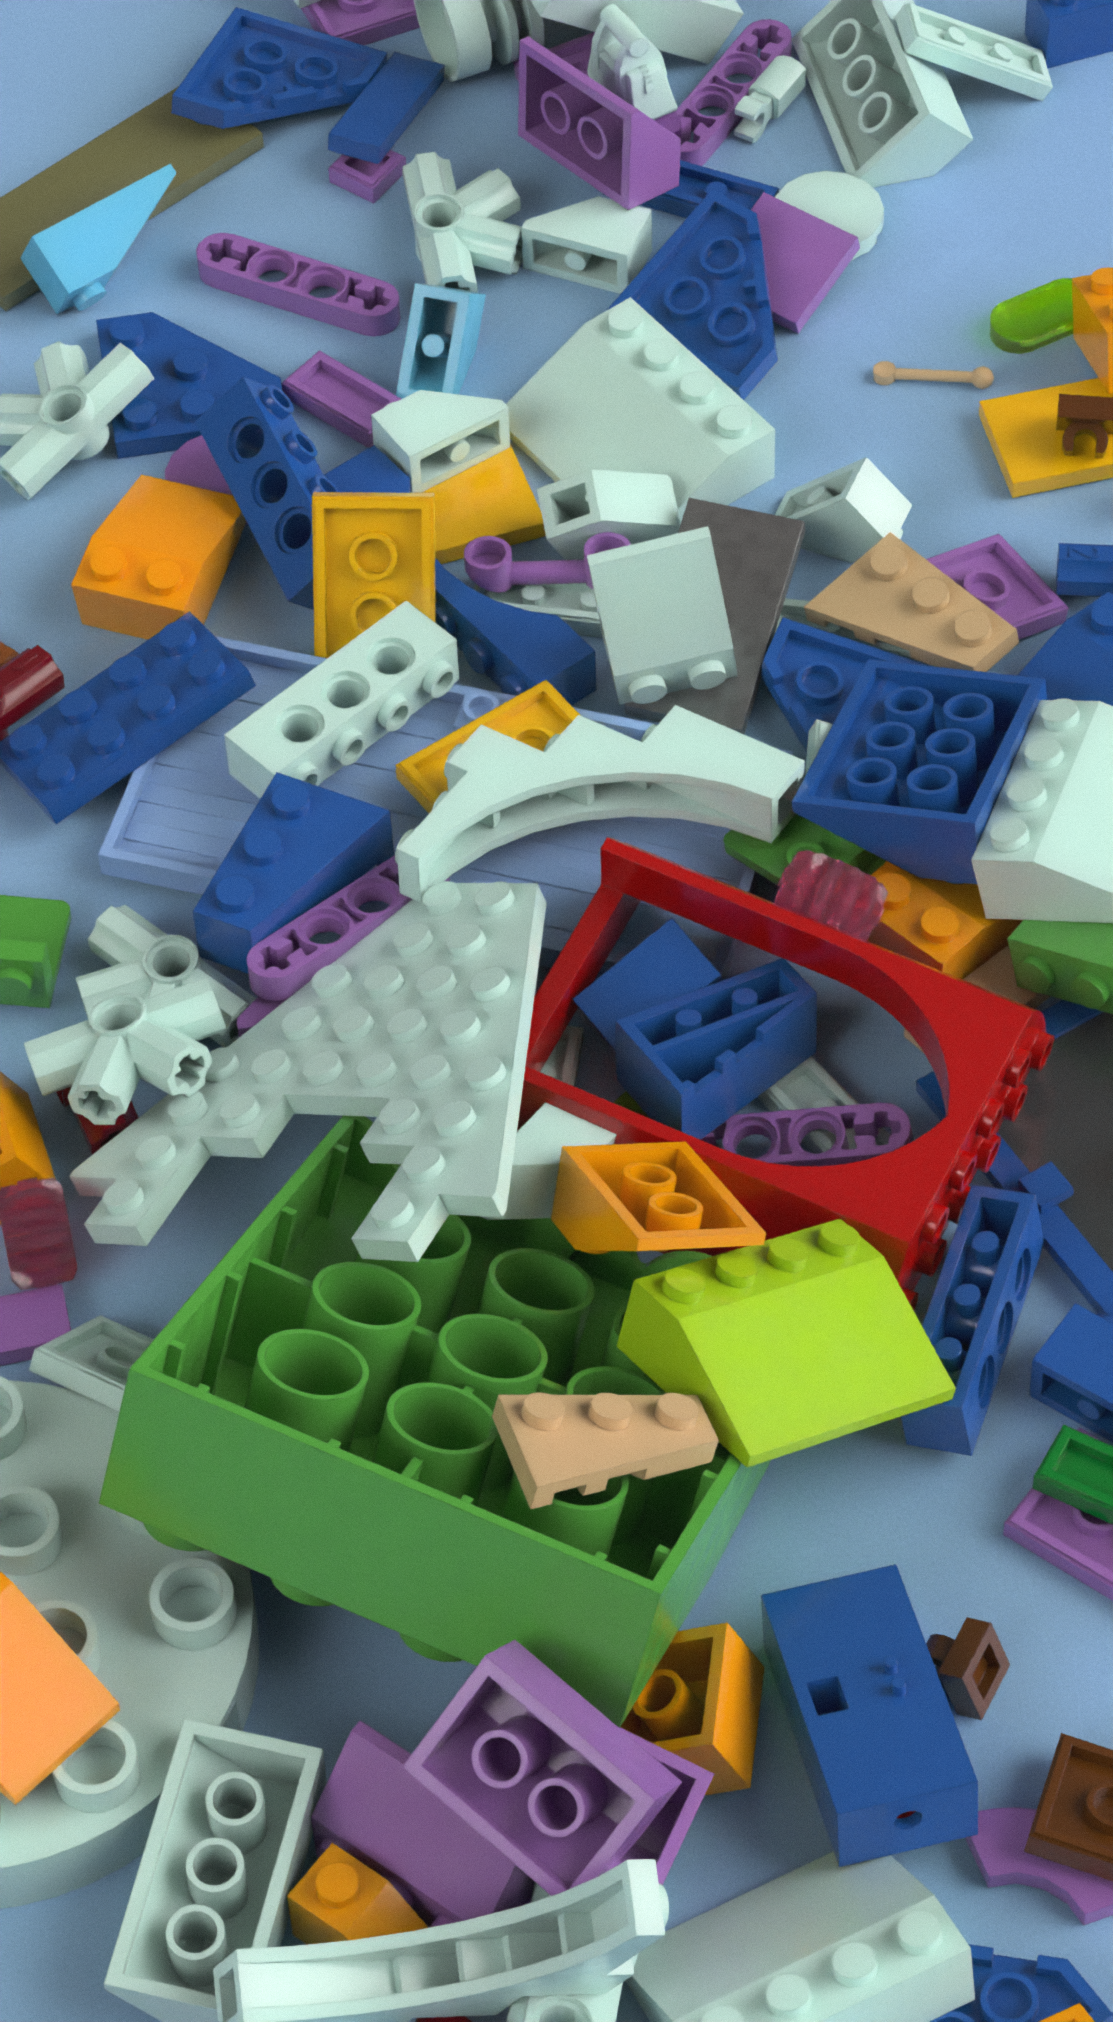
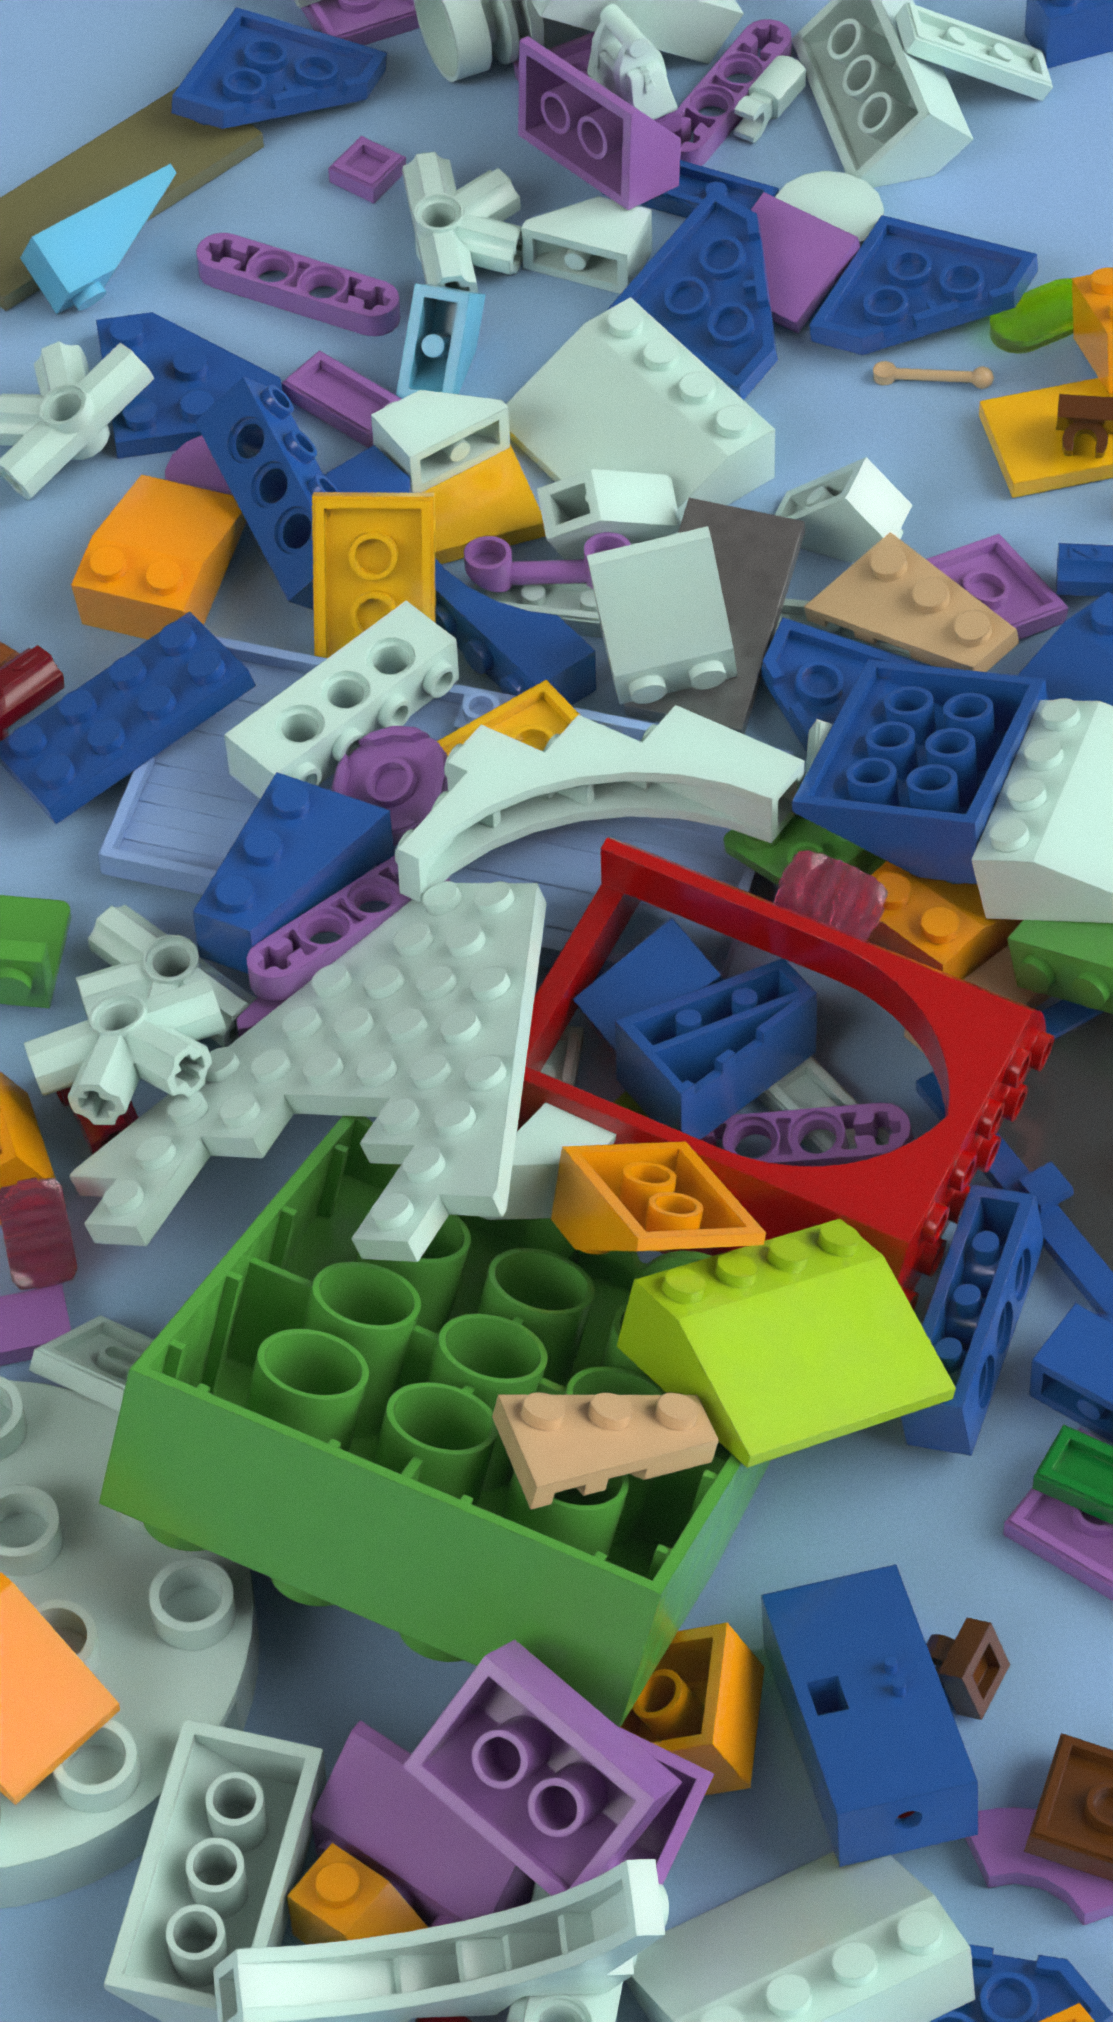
(386, 107): blue tile -> none
(396, 771): none -> medium lavender tile
(917, 283): none -> blue plate

